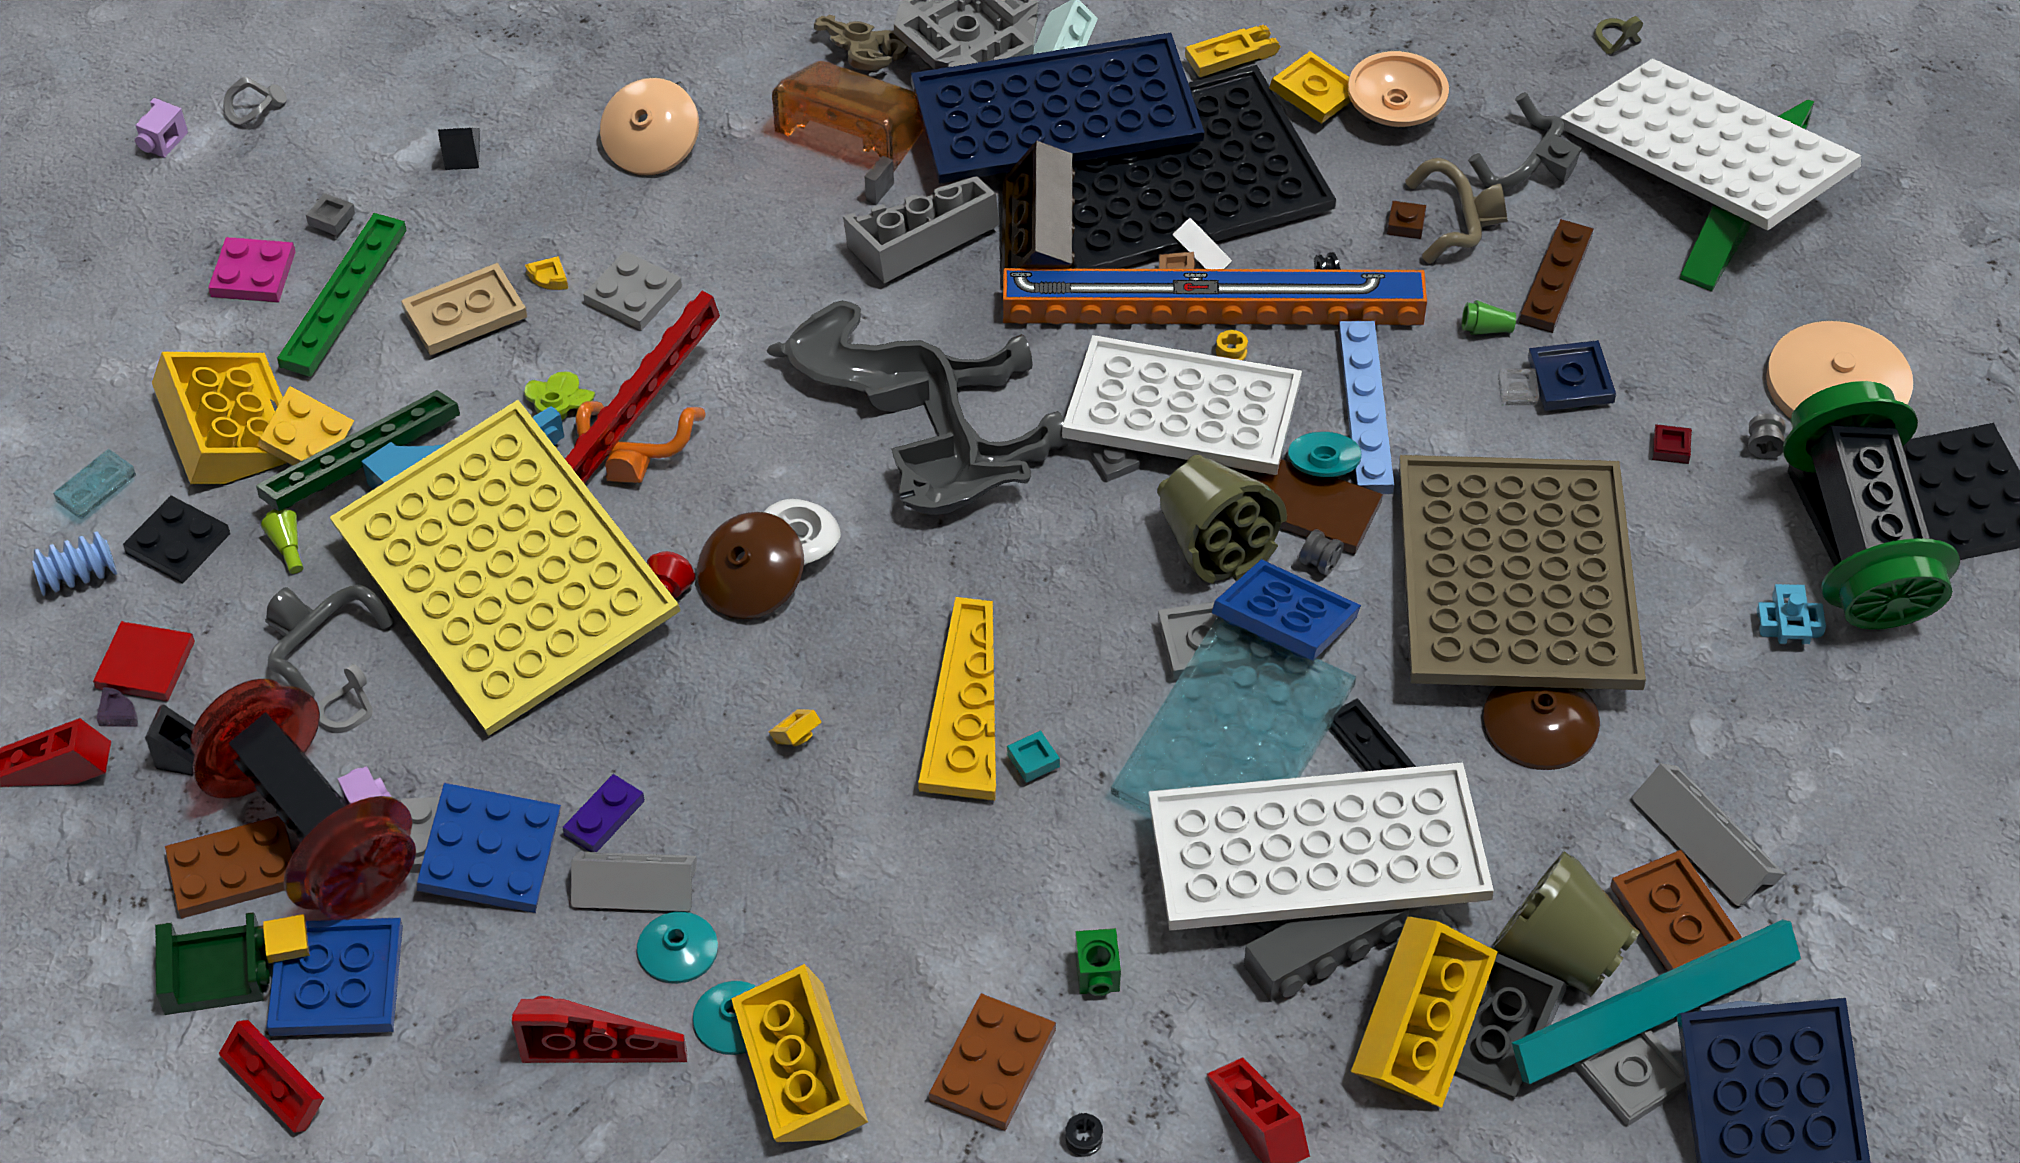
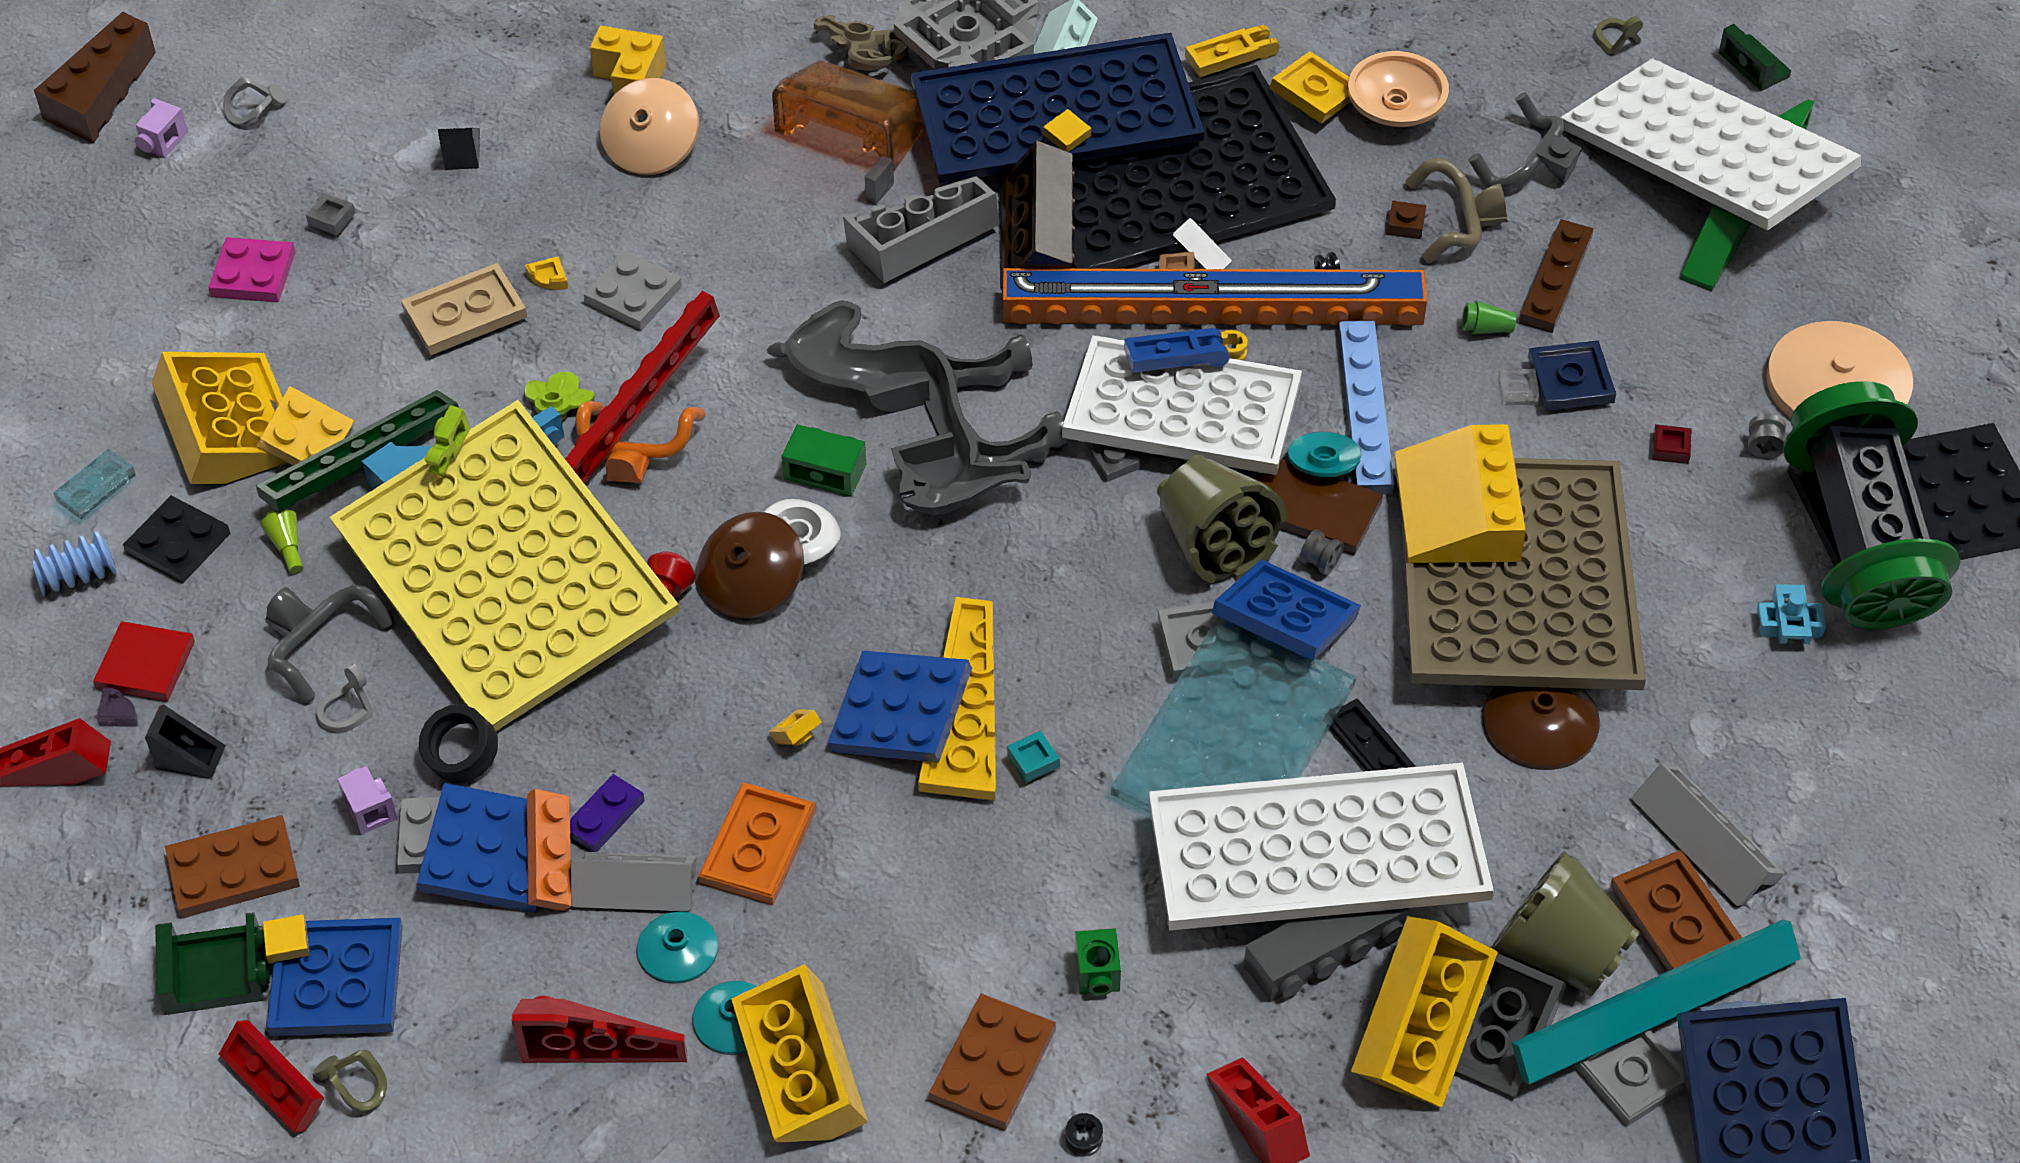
(96, 77): none -> reddish brown wedge
(332, 1064): none -> olive piece
(341, 294): green plate -> none
(346, 853): clear red brick -> none
(439, 725): none -> black tyre
(449, 435): none -> lime plate
(549, 850): none -> orange plate
(626, 56): none -> yellow brick
(757, 843): none -> orange tile
(824, 460): none -> green brick
(900, 706): none -> blue plate
(1067, 131): none -> yellow tile
(1176, 350): none -> blue plate
(1461, 497): none -> yellow slope
(1752, 58): none -> dark green panel

